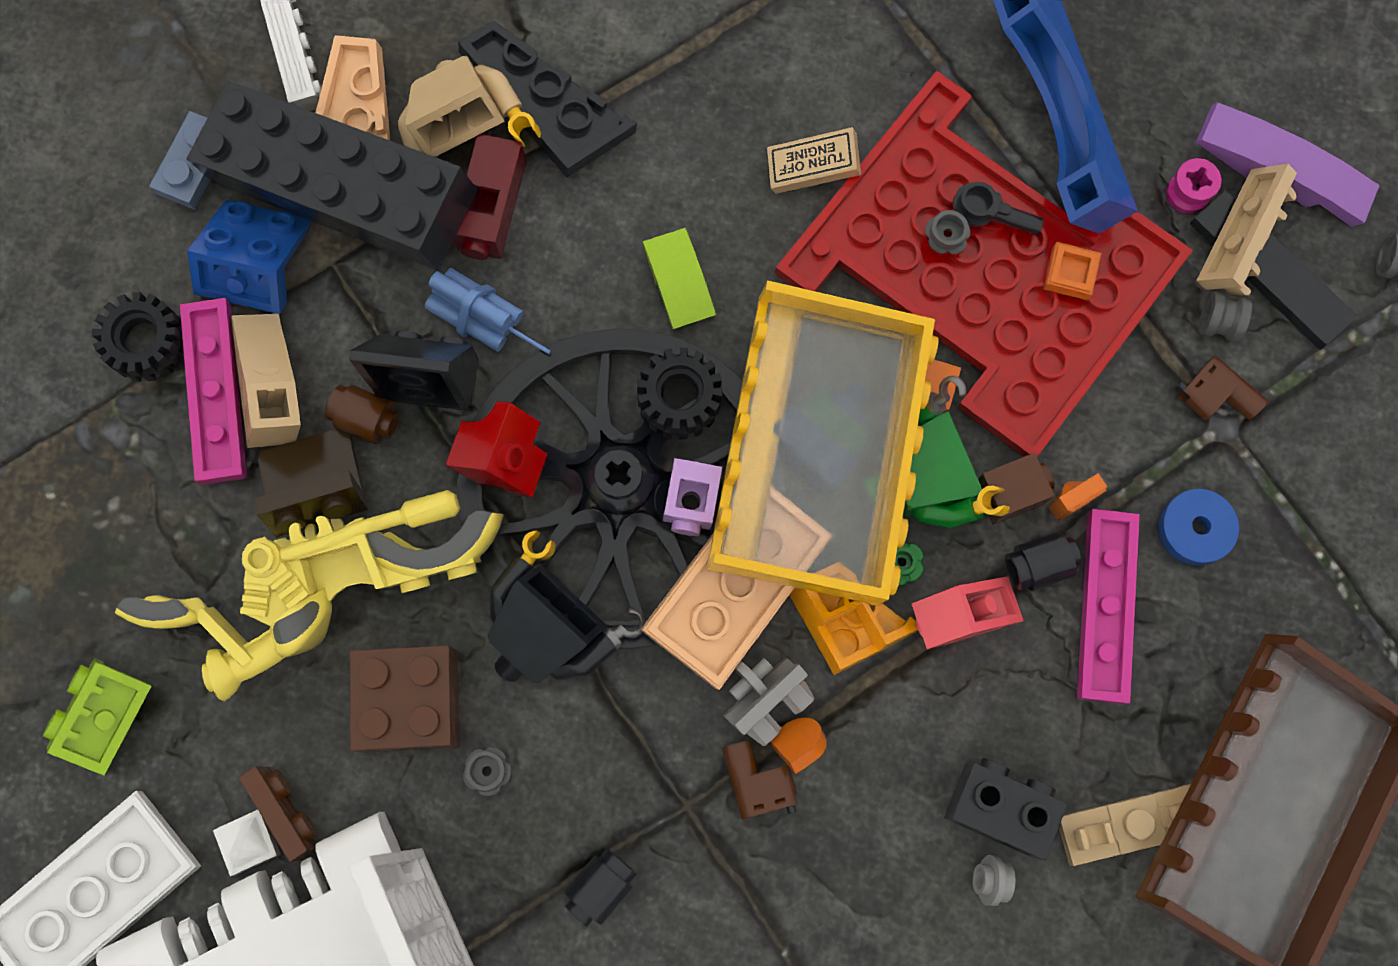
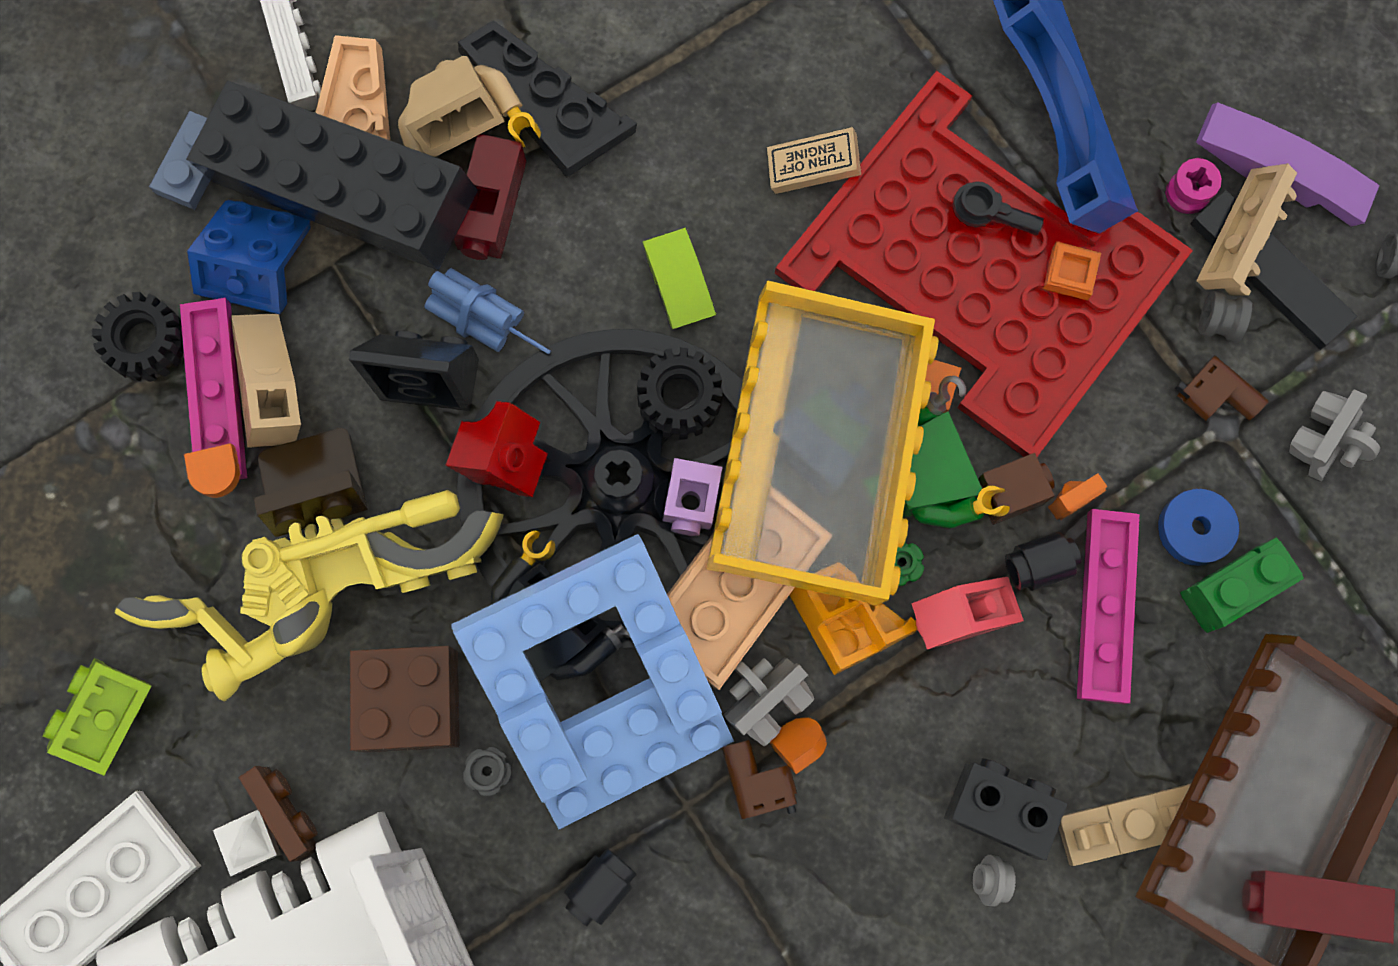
(213, 470): none -> orange tile
(362, 413): reddish brown brick -> none
(623, 739): none -> light blue piece
(950, 221): dark grey plate -> none
(1242, 585): none -> green brick
(1320, 906): none -> dark red brick
(1342, 417): none -> light grey hips

